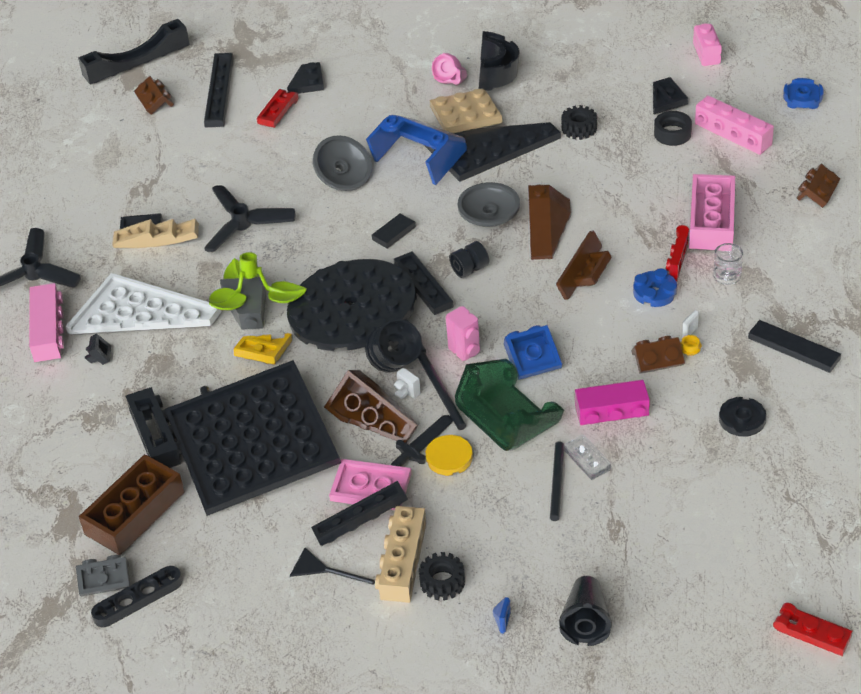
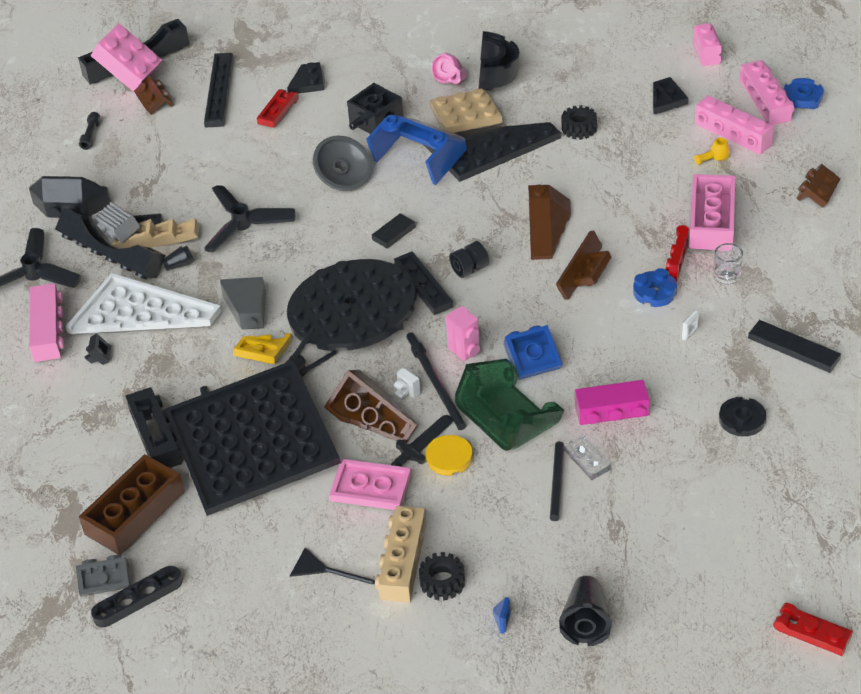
(55, 192): none -> black wedge
(86, 139): none -> black bar
(116, 223): none -> light grey brick
(126, 57): none -> bright pink brick
(139, 258): none -> black arch
(178, 258): none -> black cone
(247, 268): lime plant -> none
(300, 360): none -> black plant
(359, 513): black plate -> none
(372, 106): none -> black piece
(402, 338): black wheel -> none
(488, 204): dark grey dish -> none
(658, 355): reddish brown bracket -> none
(672, 137): black tyre -> none
(690, 345): yellow plate -> none
(719, 151): none -> yellow bar
(766, 92): none -> bright pink brick

